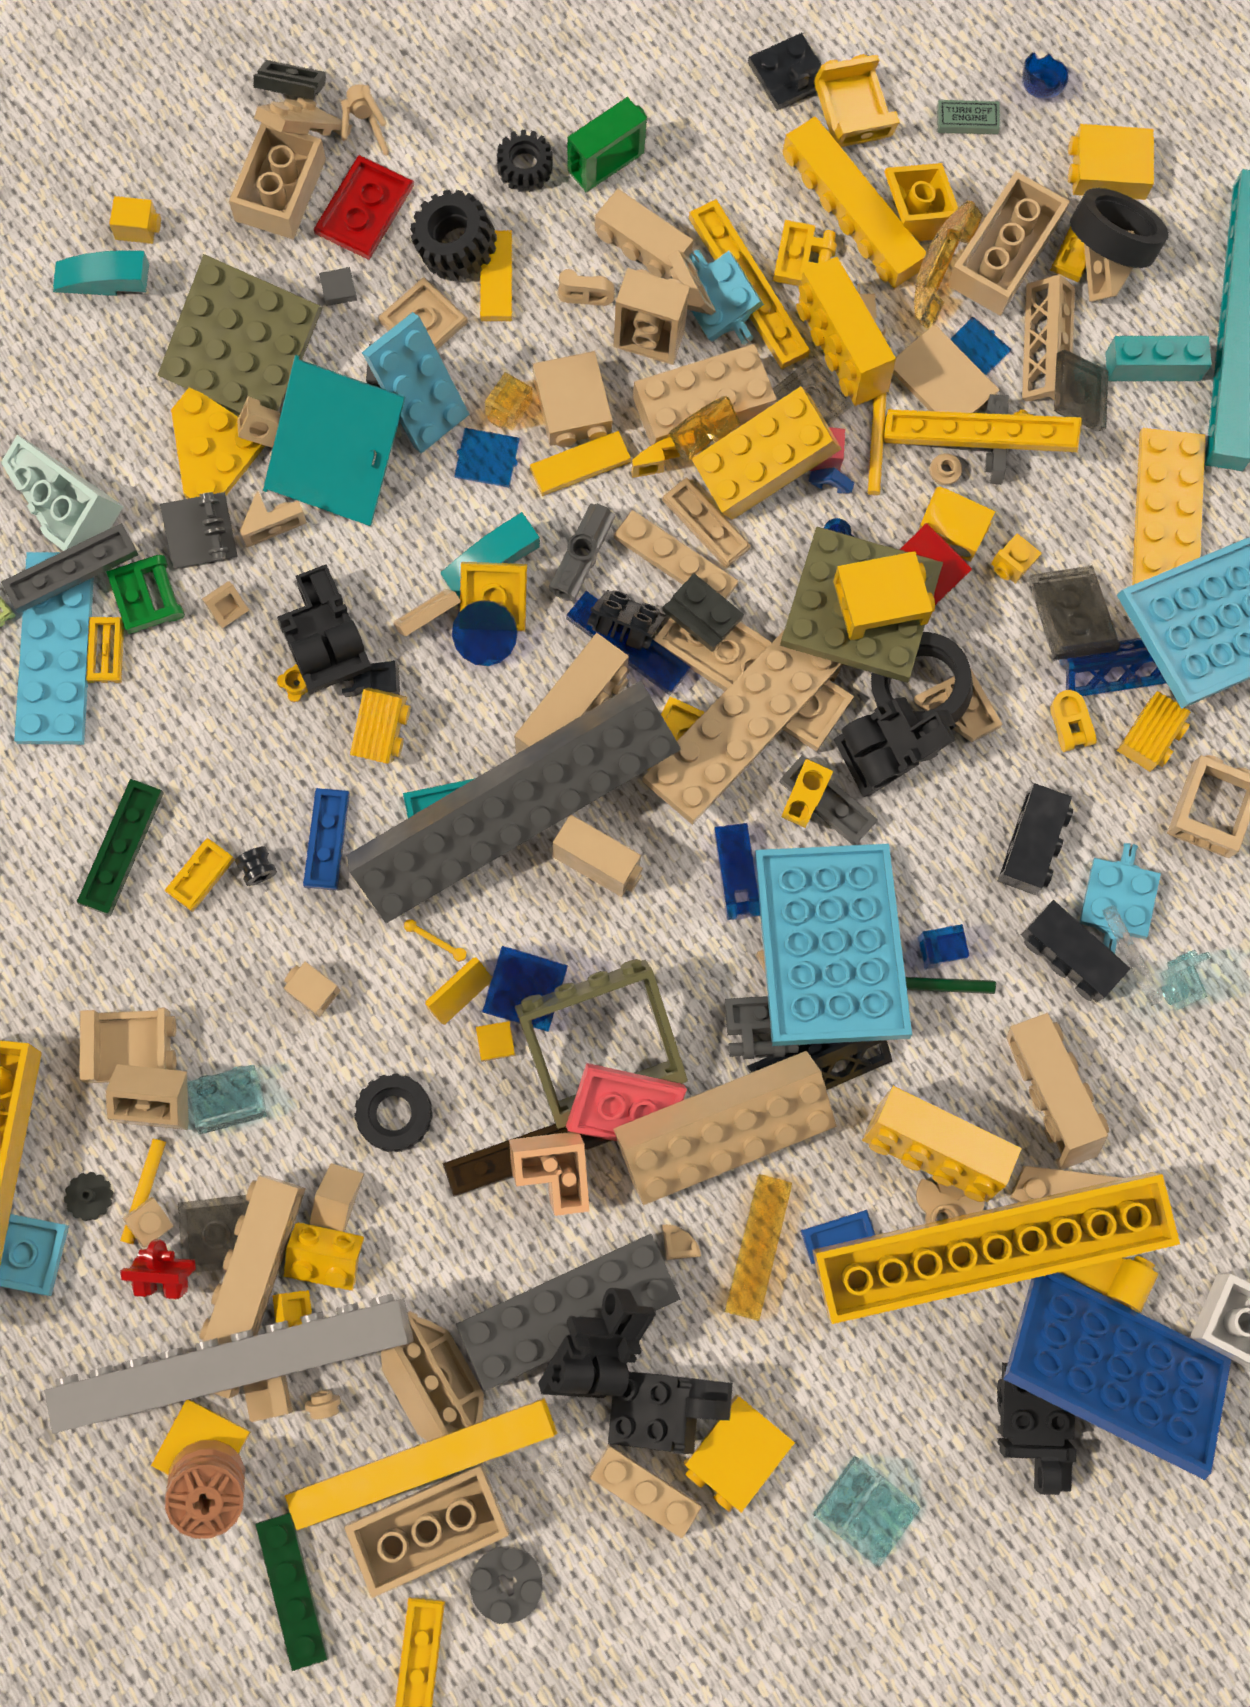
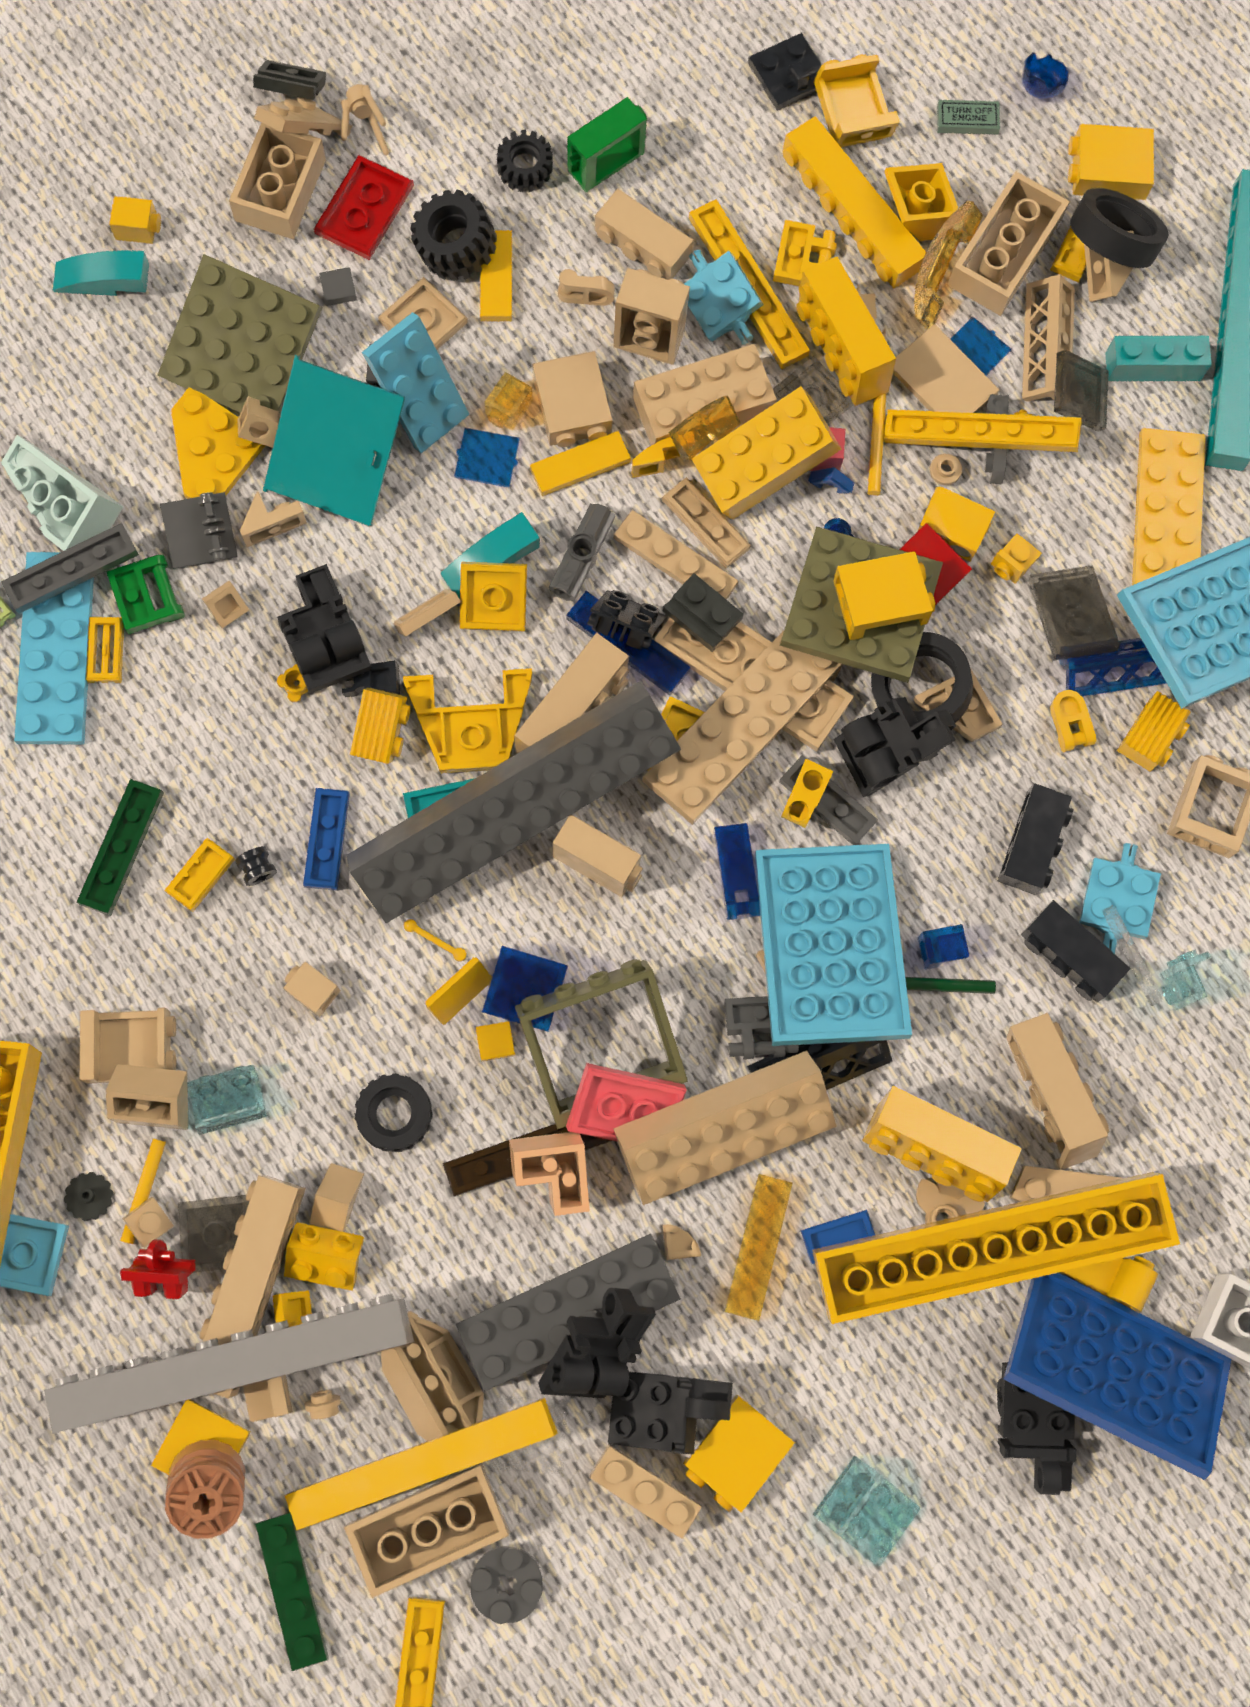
(474, 734): none -> yellow wing
(484, 632): clear blue tile -> none
(685, 272): tan slope -> none

